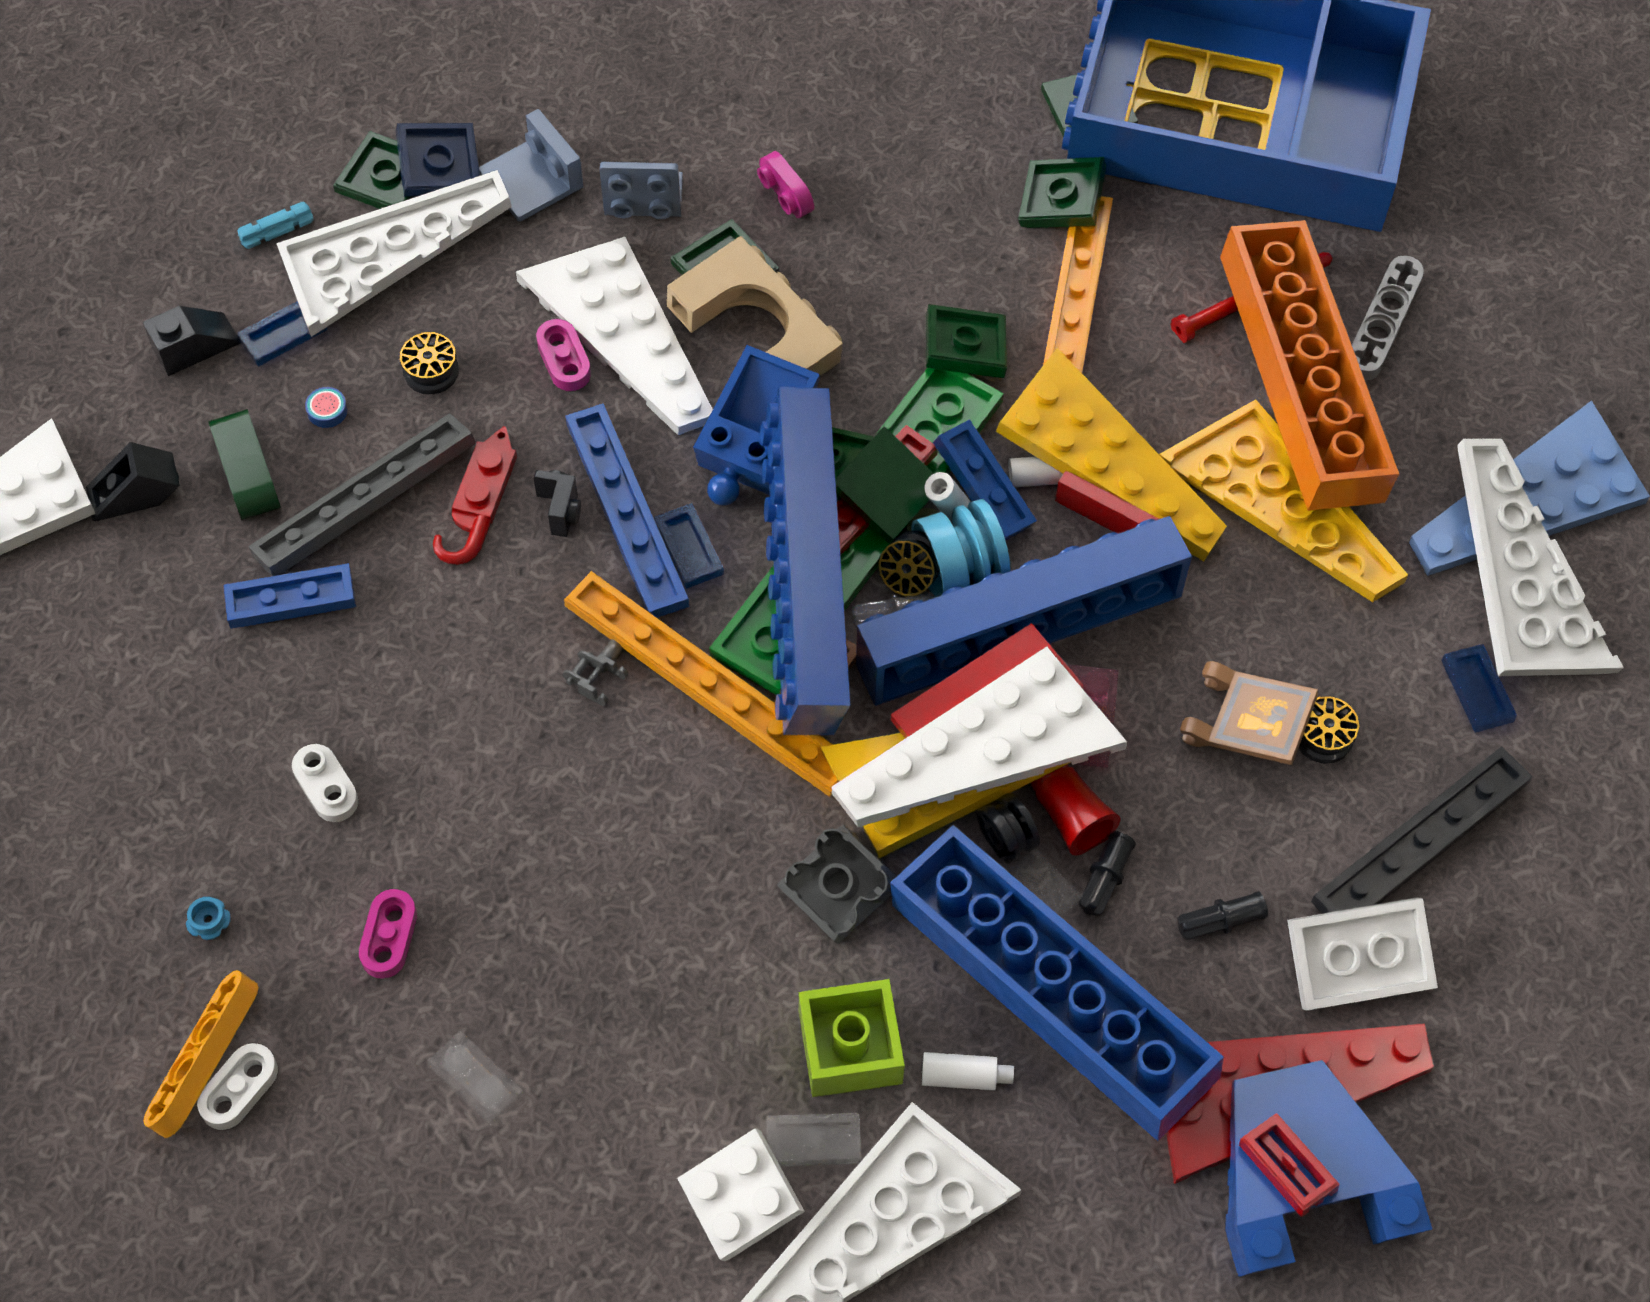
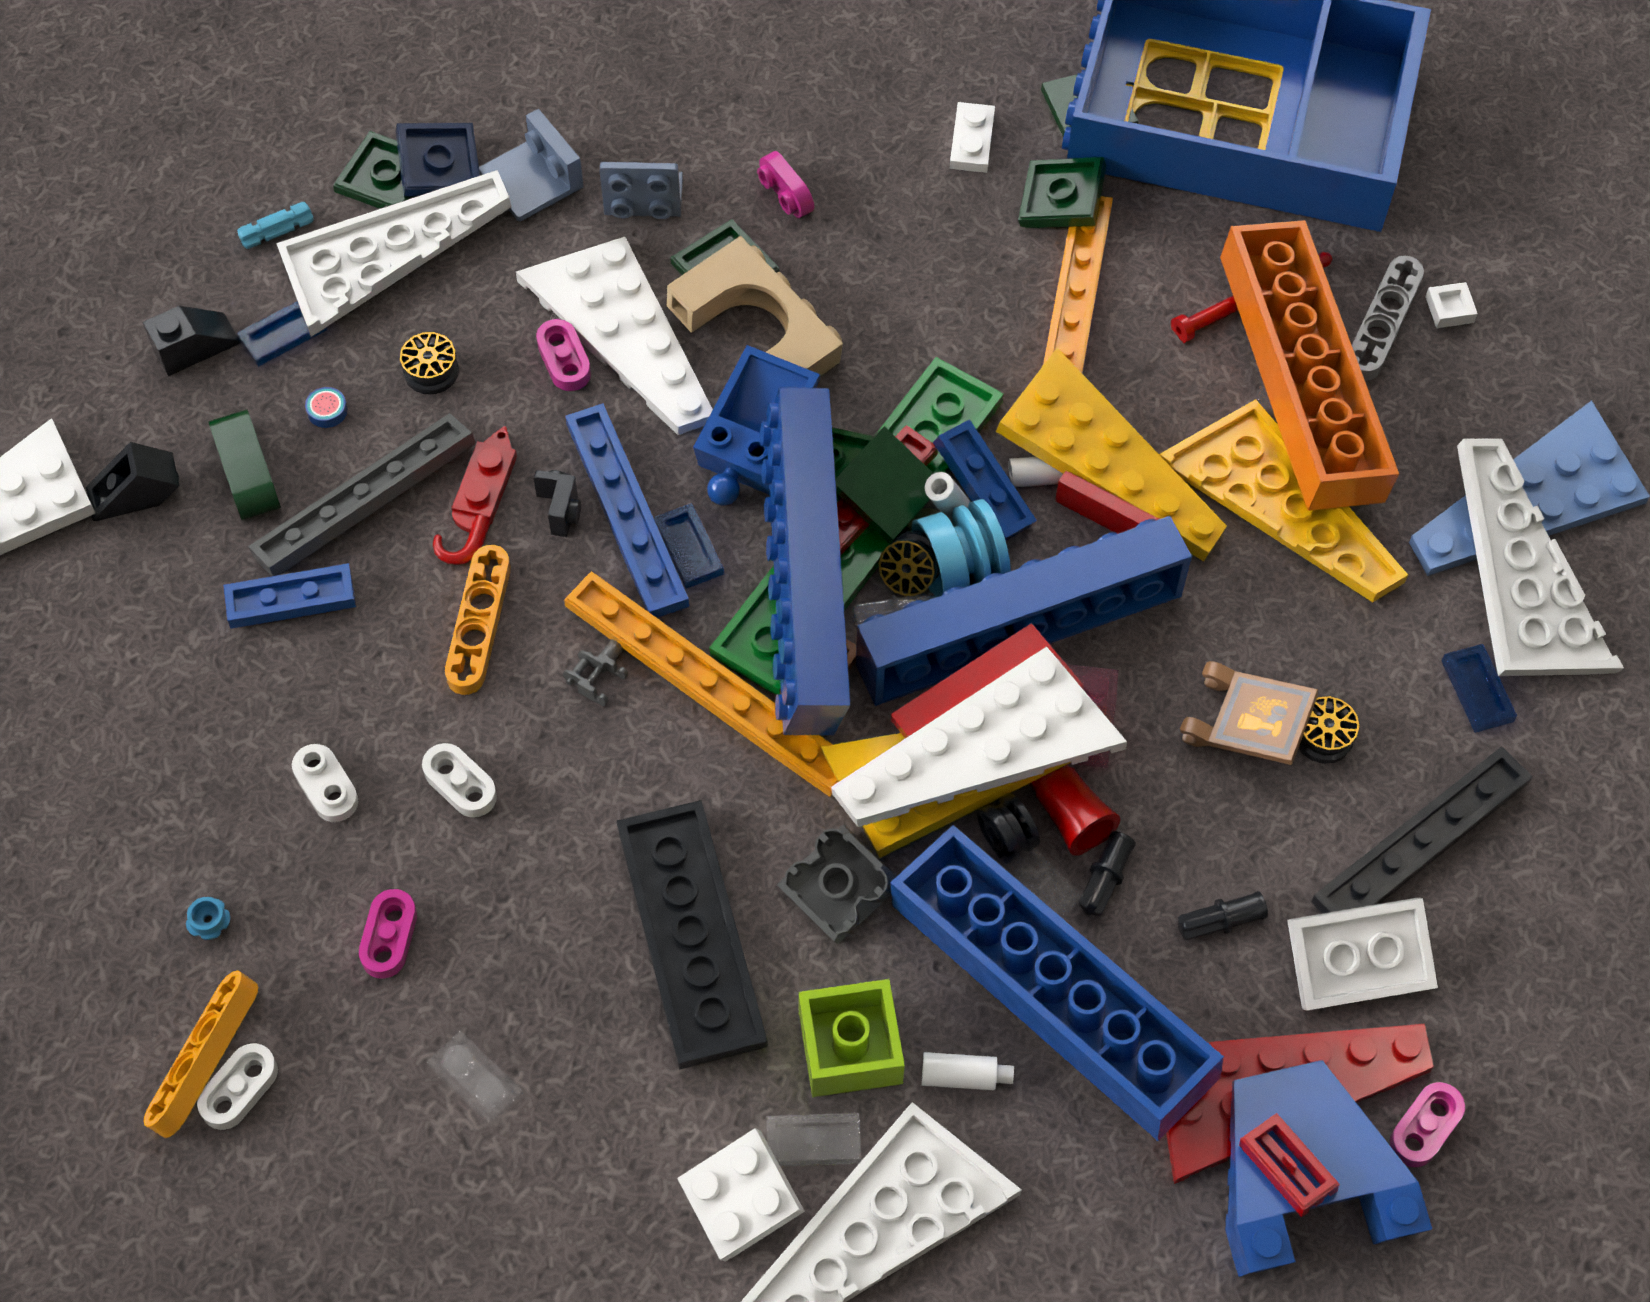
(461, 781): none -> white plate
(471, 618): none -> light orange beam
(691, 935): none -> black plate
(966, 341): dark green tile -> none
(972, 137): none -> white plate
(1425, 1126): none -> dark pink plate
(1451, 305): none -> white plate

